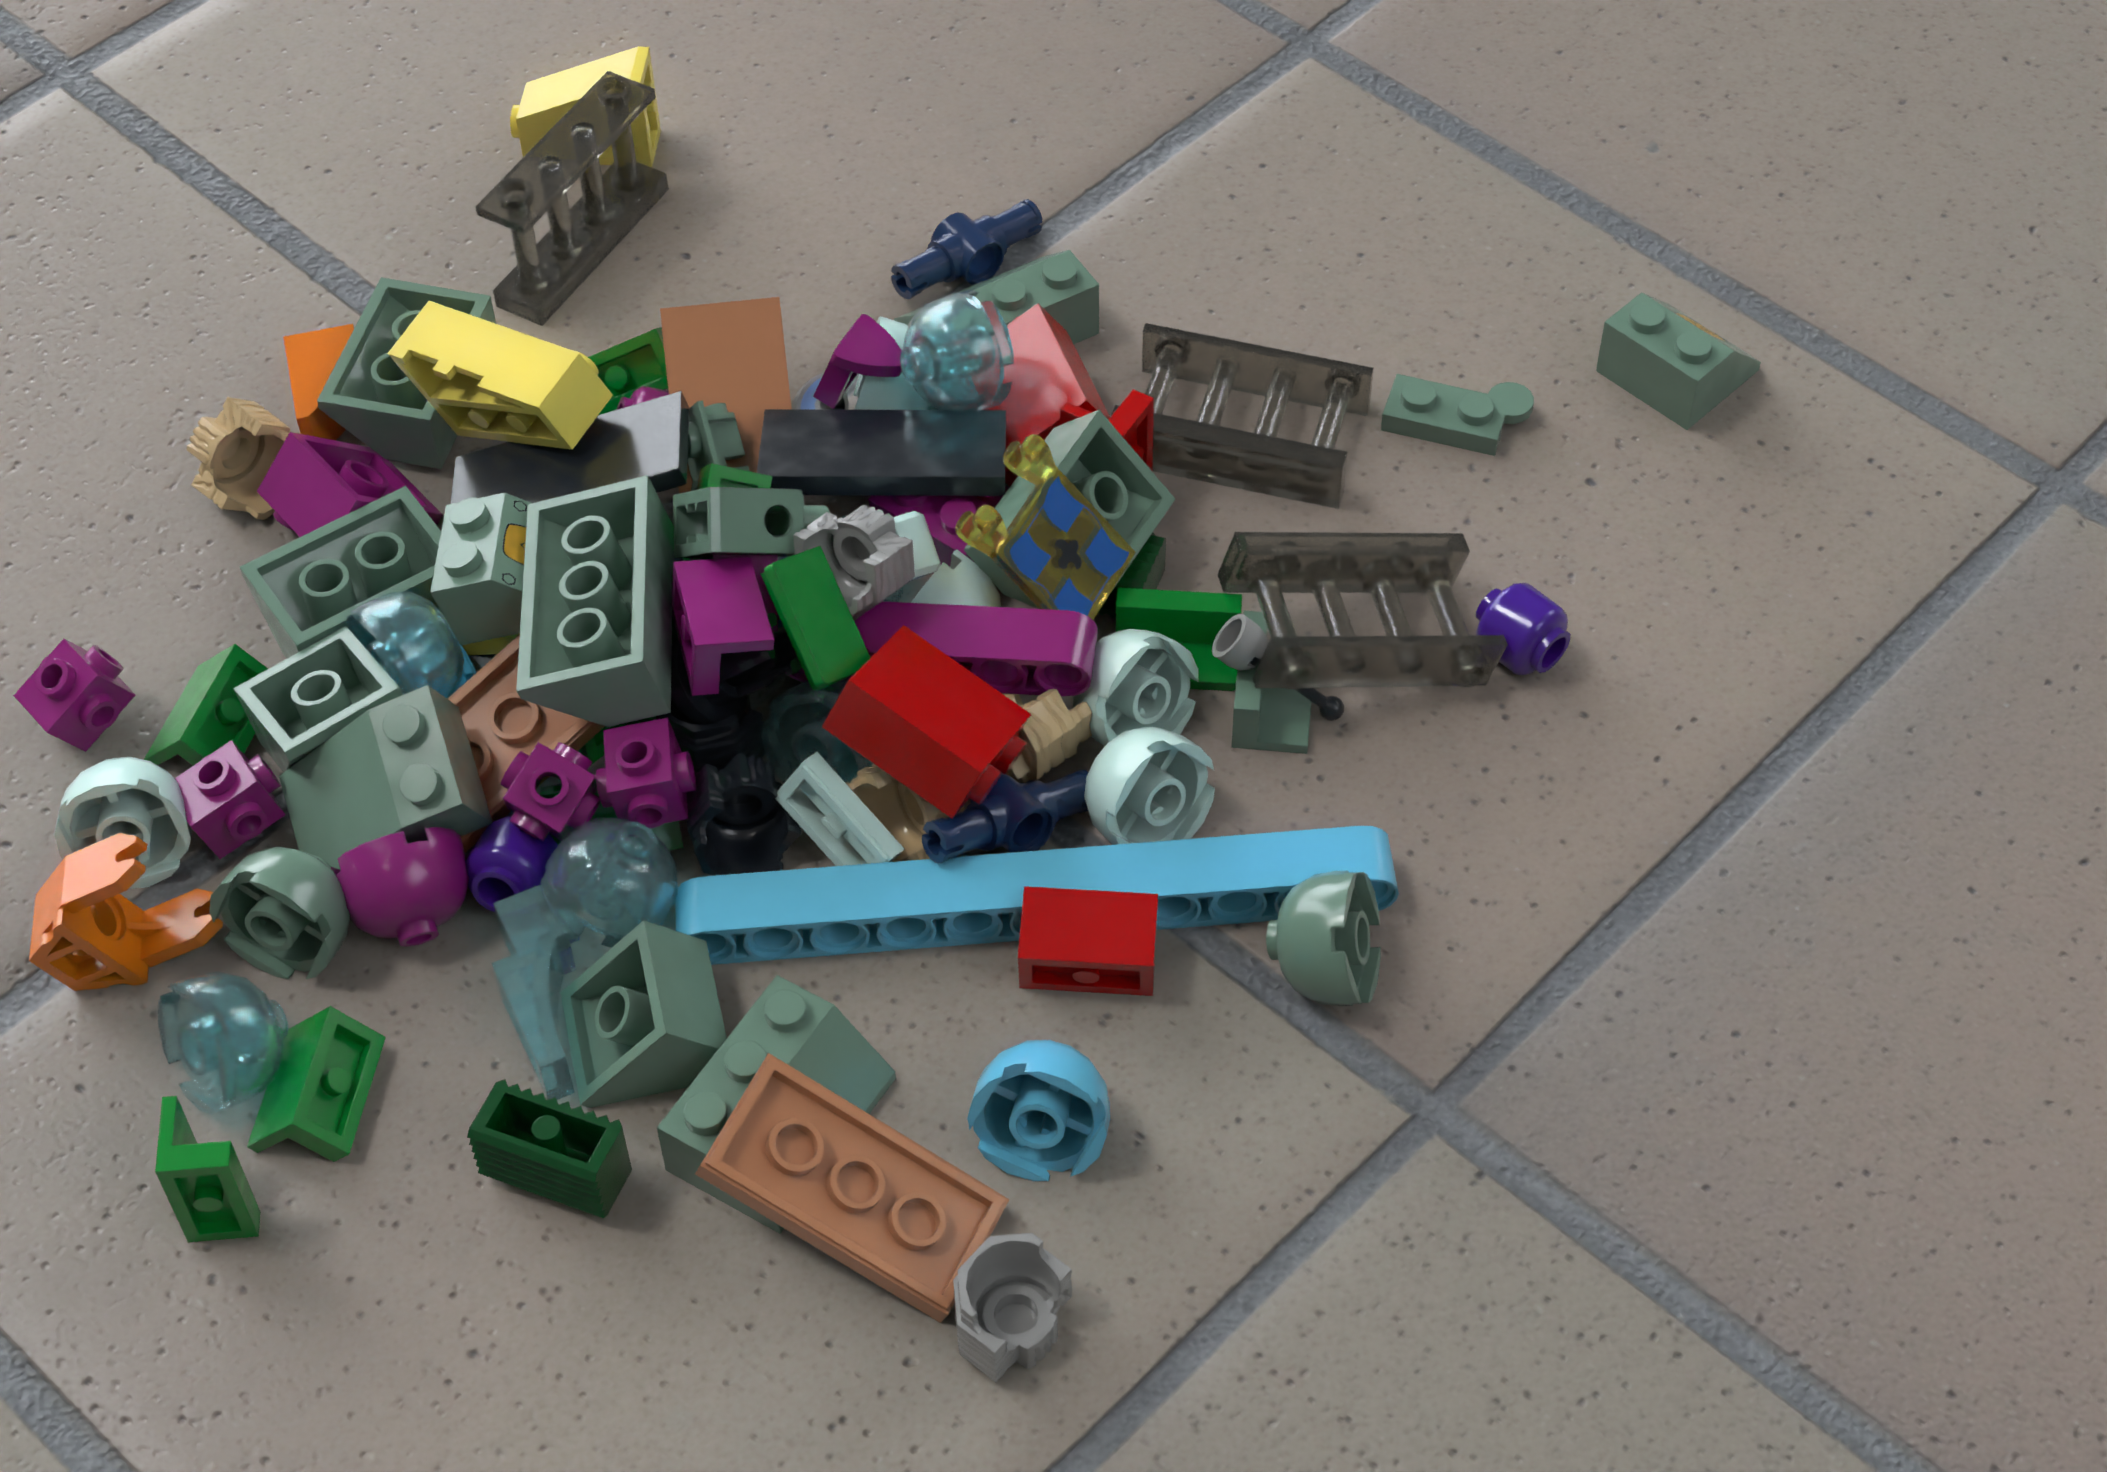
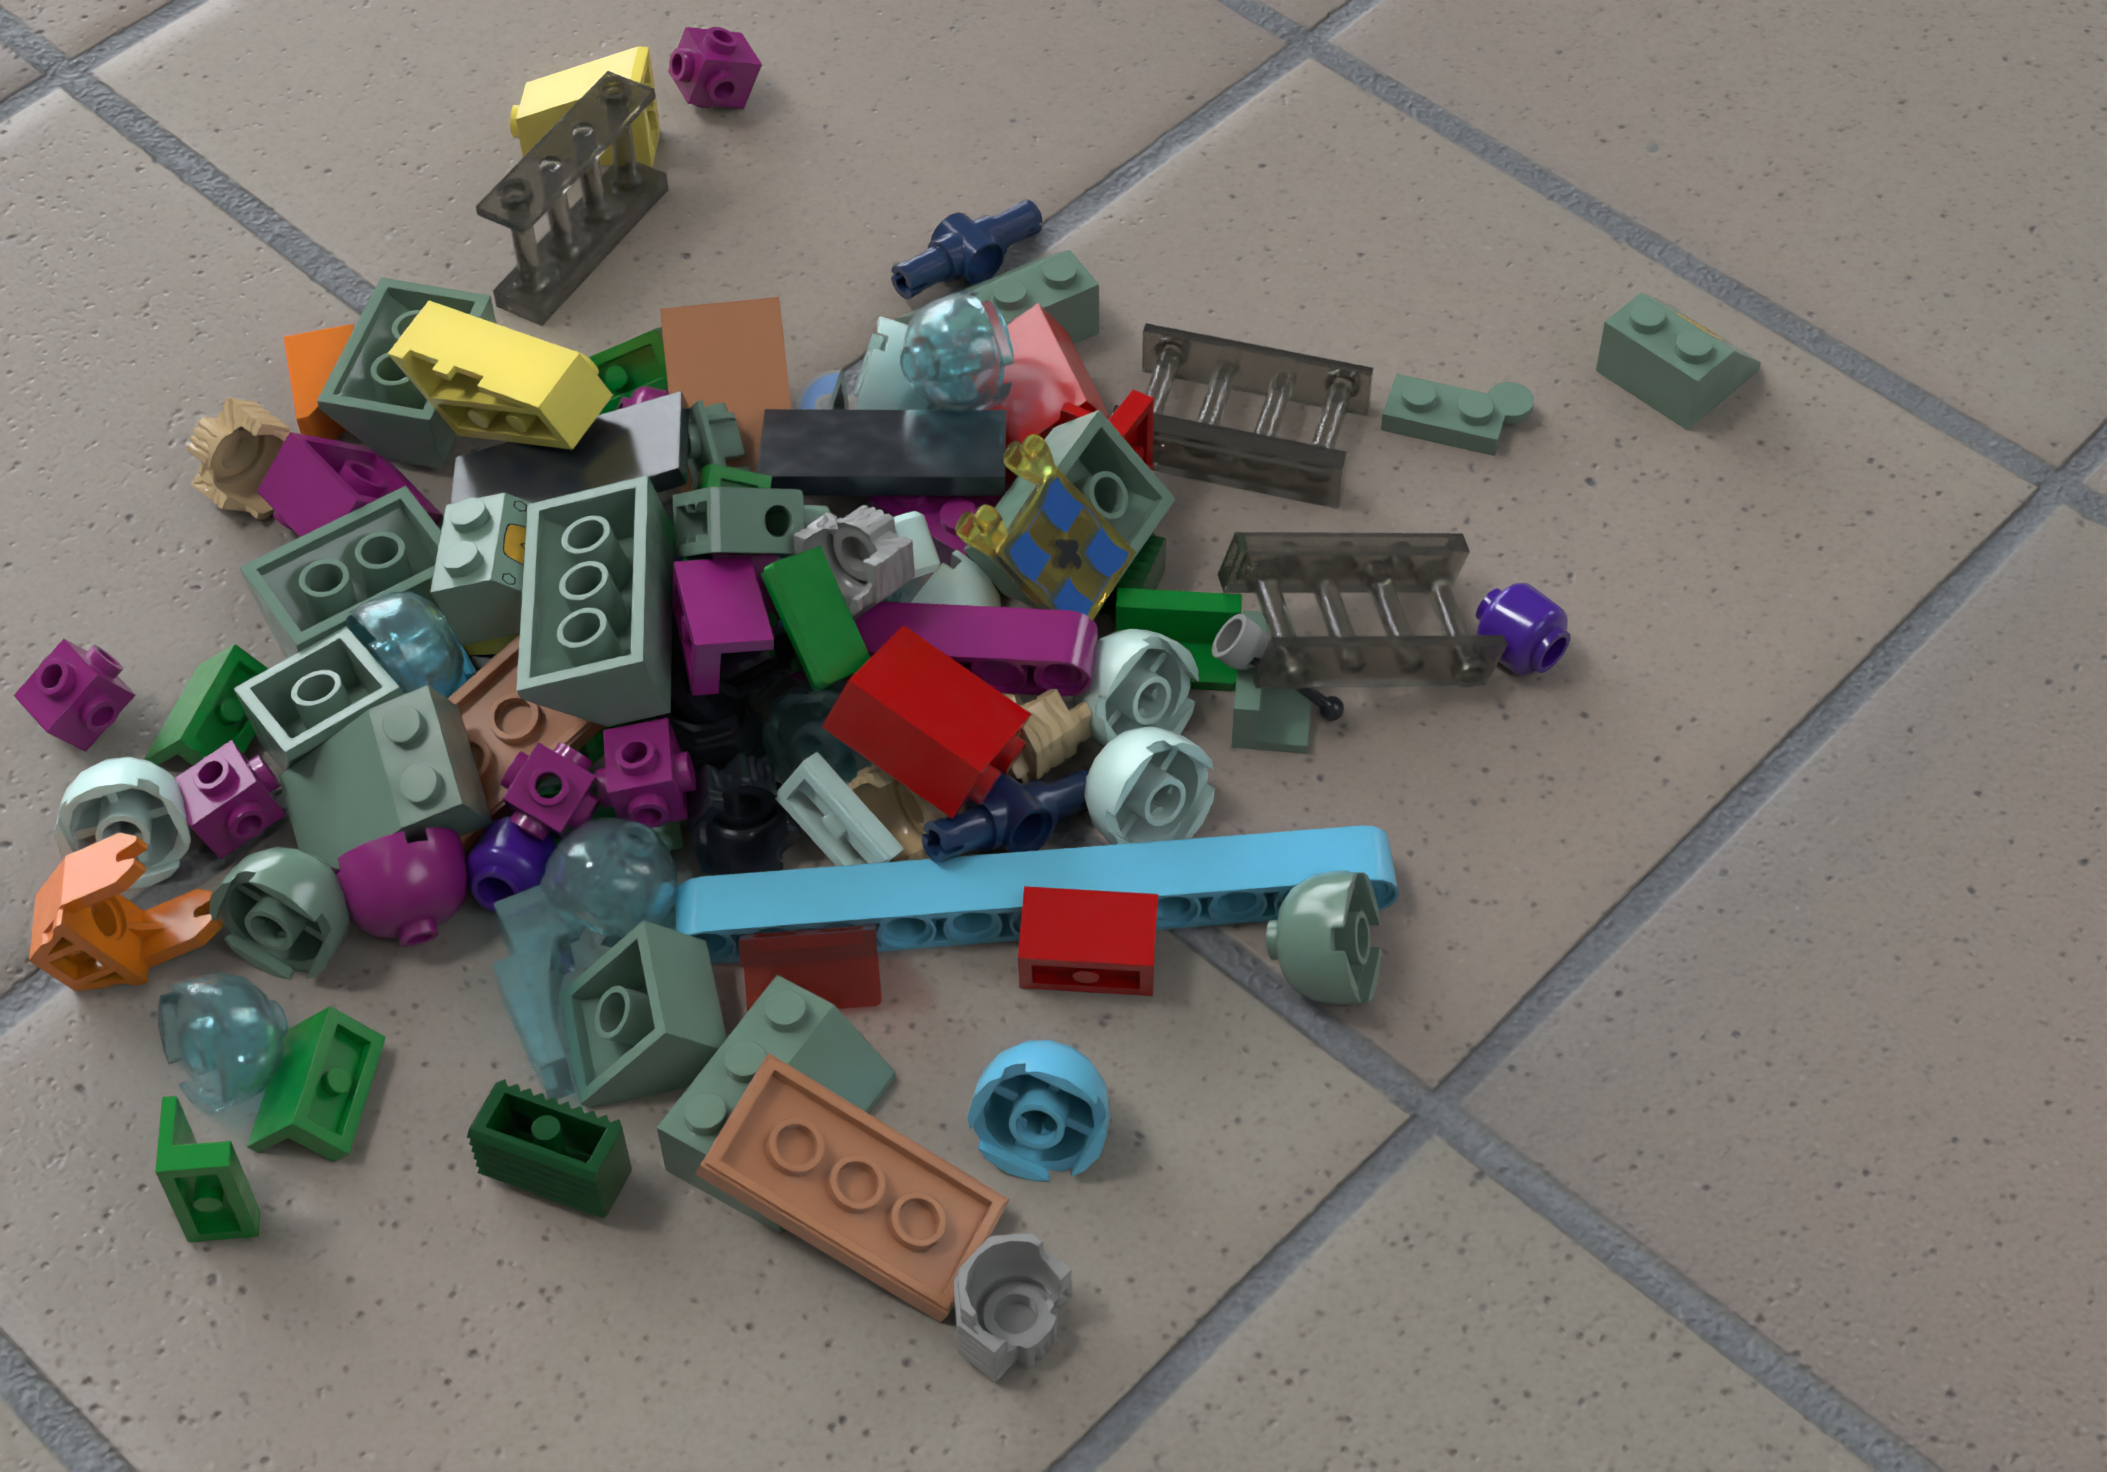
(714, 67): none -> magenta brick
(828, 962): none -> clear red panel
(864, 351): magenta tile -> none

